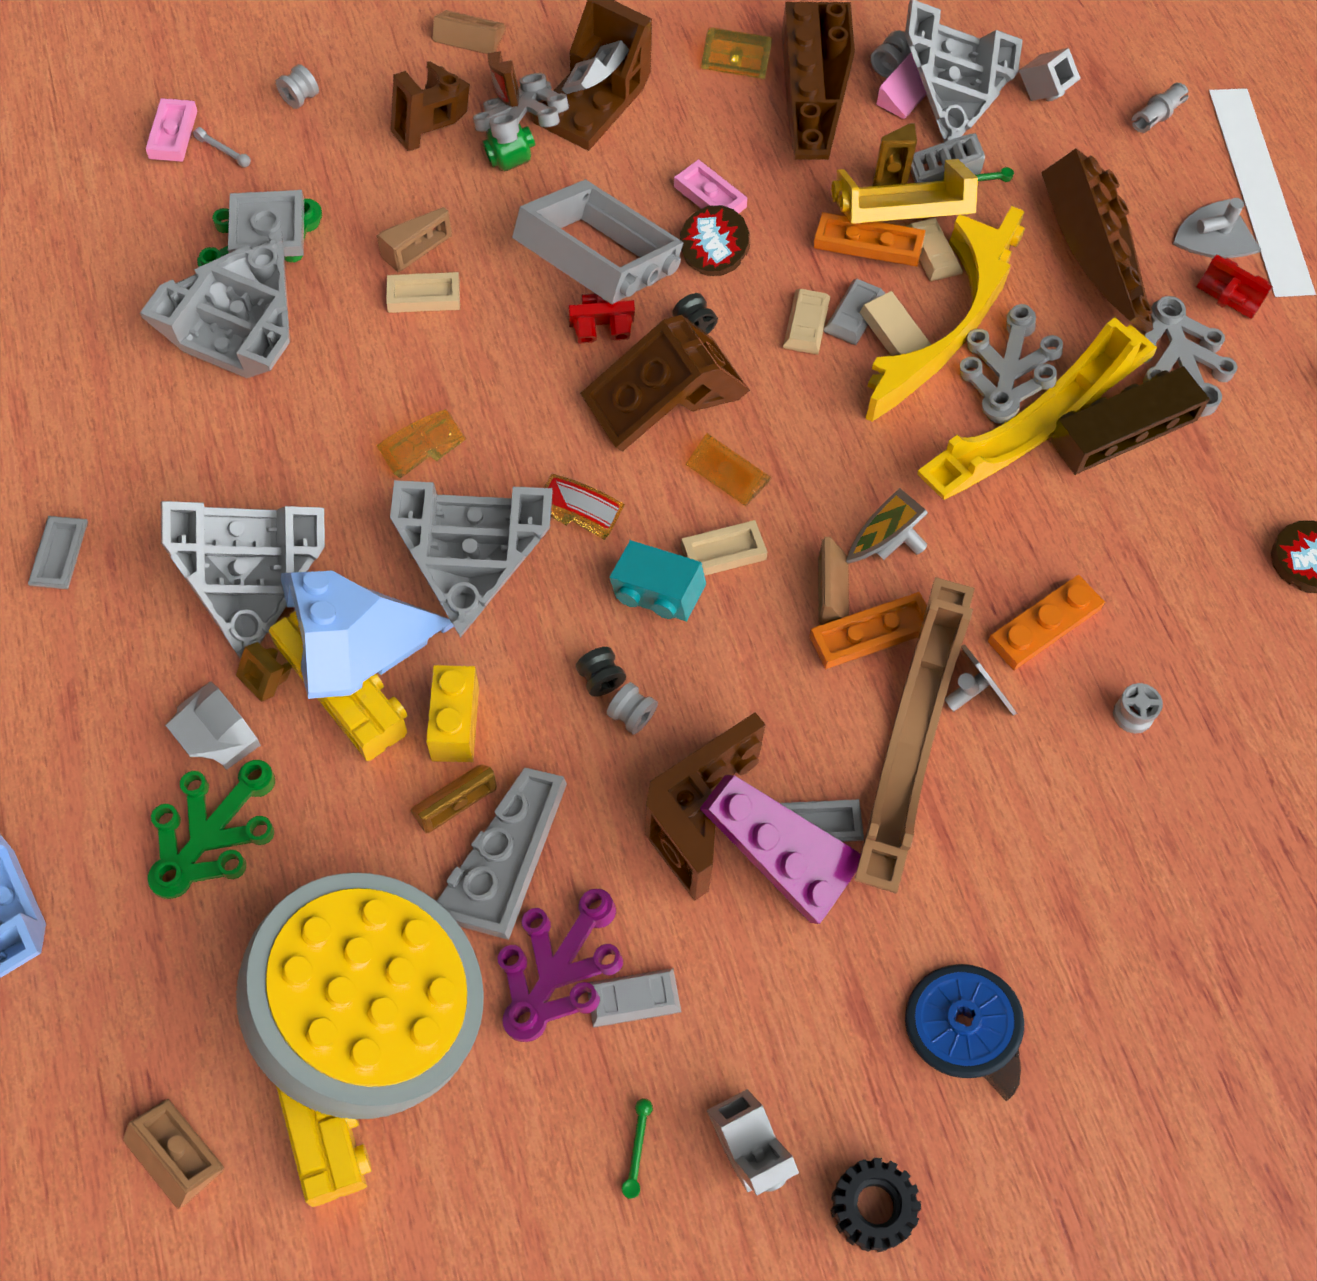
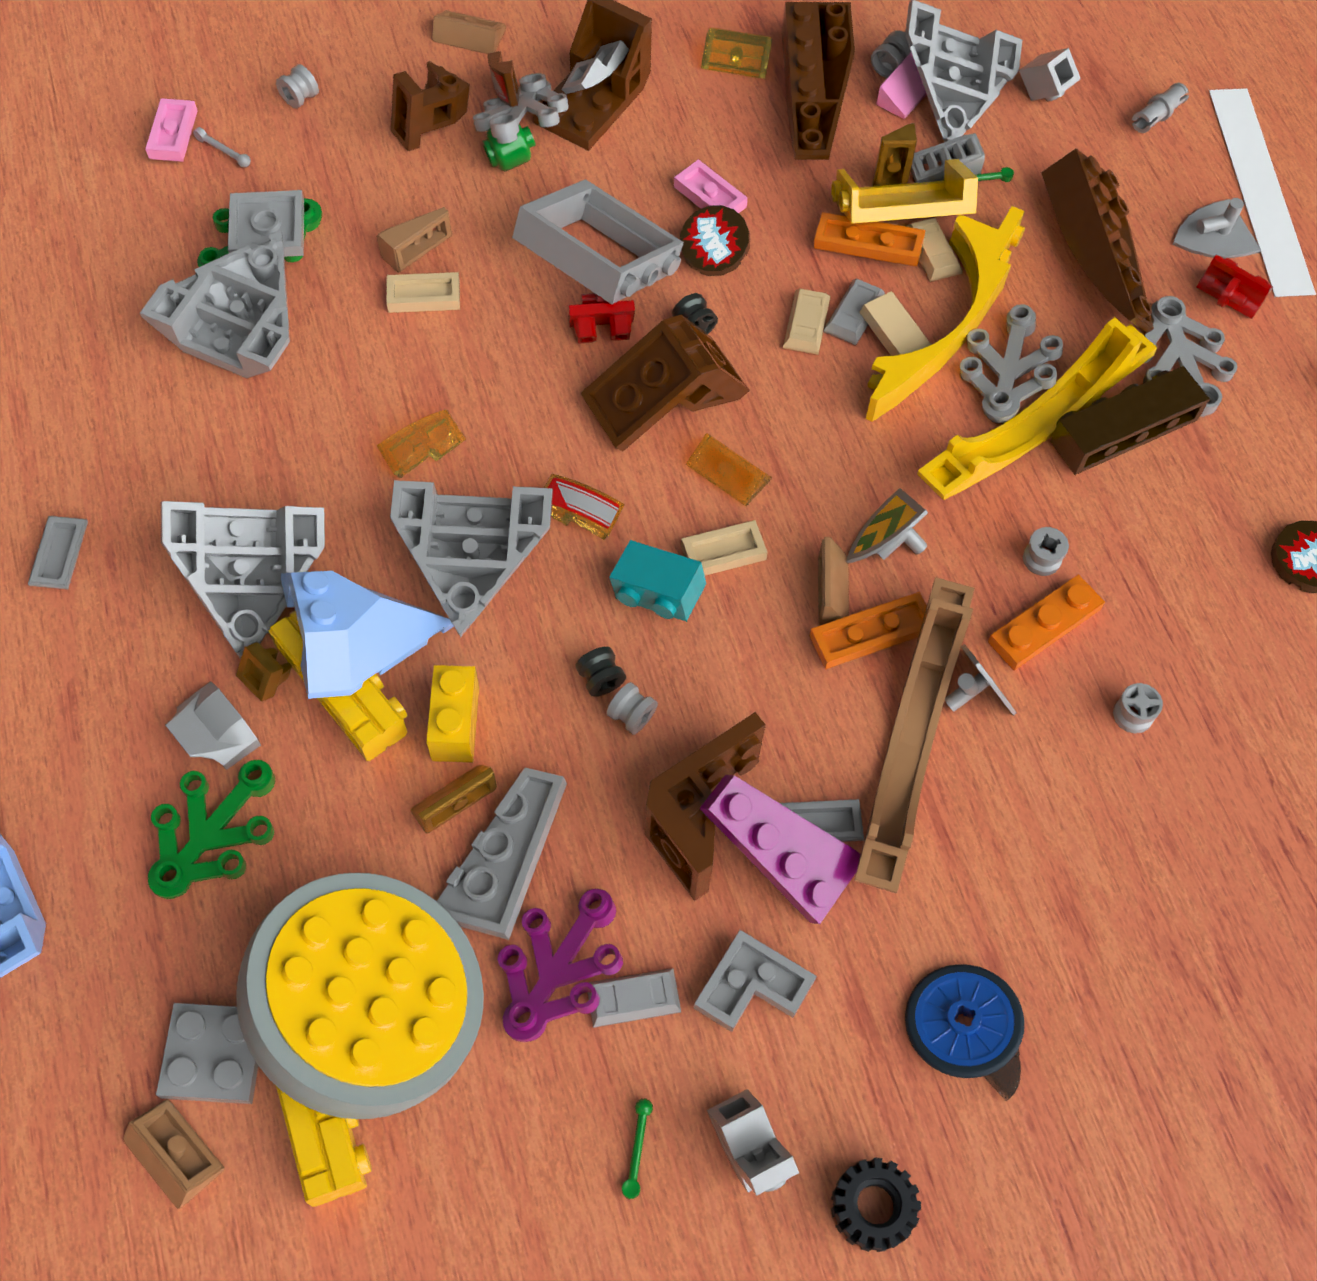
(206, 1057): none -> light grey plate
(752, 970): none -> light grey plate
(1041, 560): none -> light grey wheel

